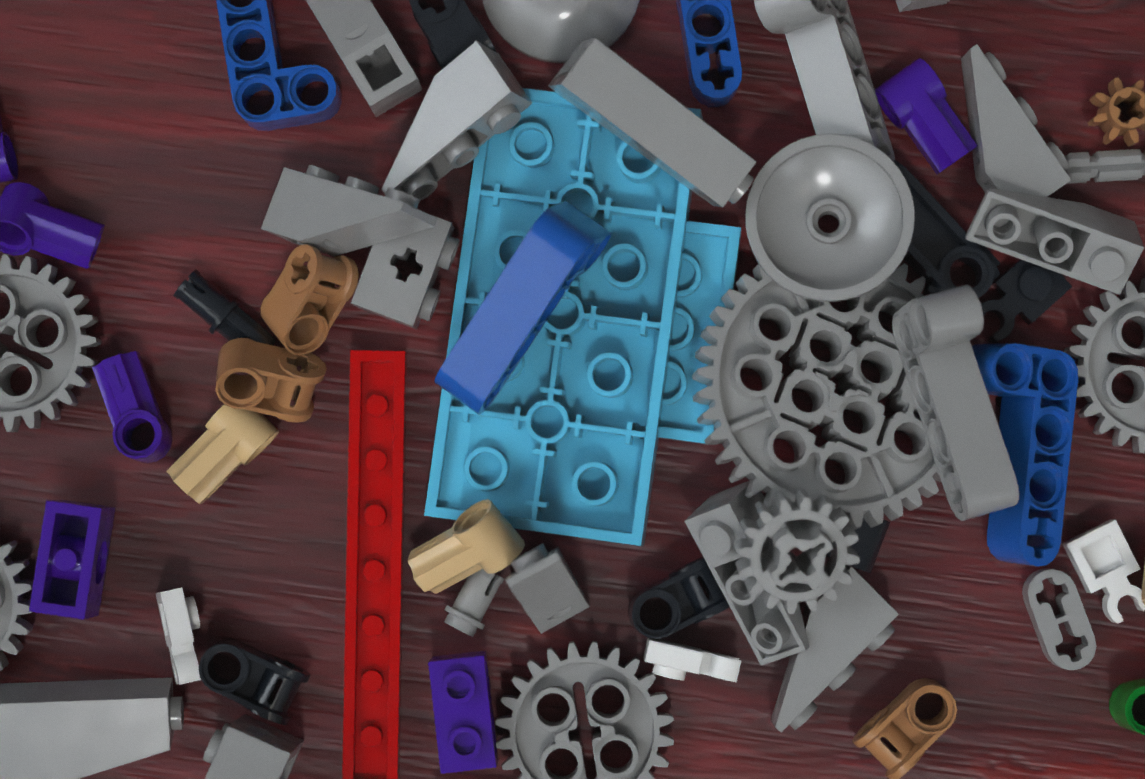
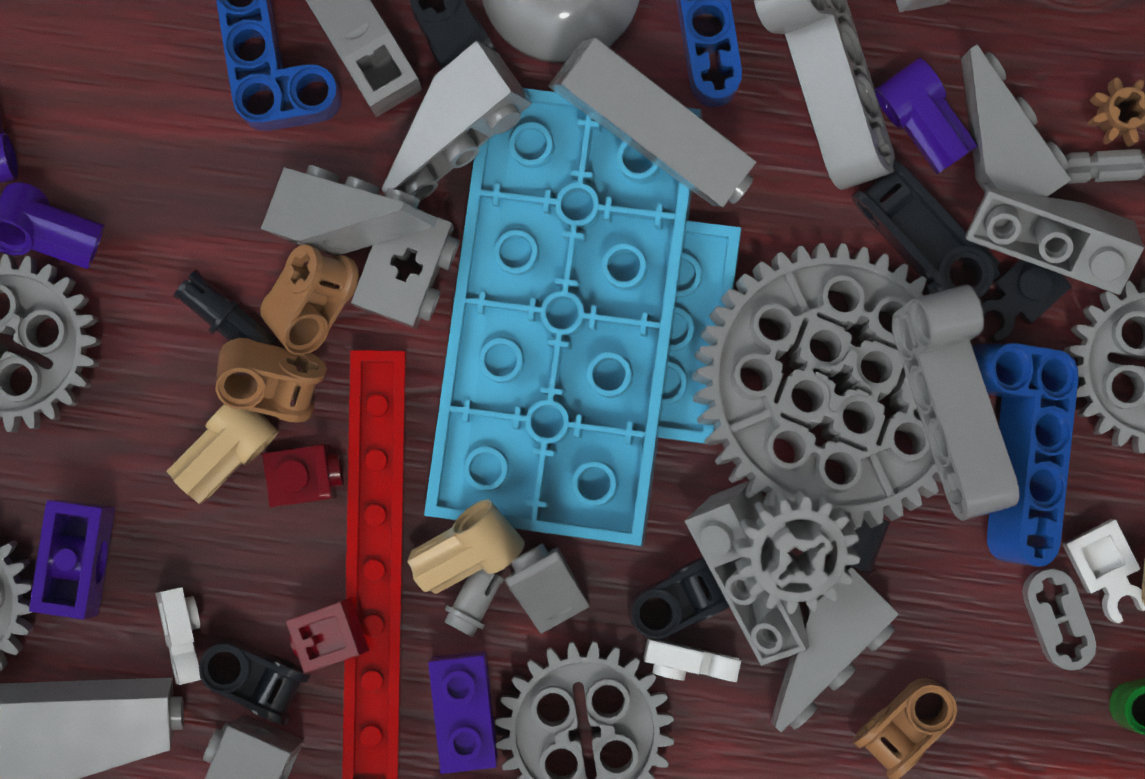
(131, 403): dark purple piece -> none
(302, 475): none -> dark red bracket
(327, 635): none -> dark red bracket
(522, 299): blue beam -> none
(837, 179): light grey dish -> none

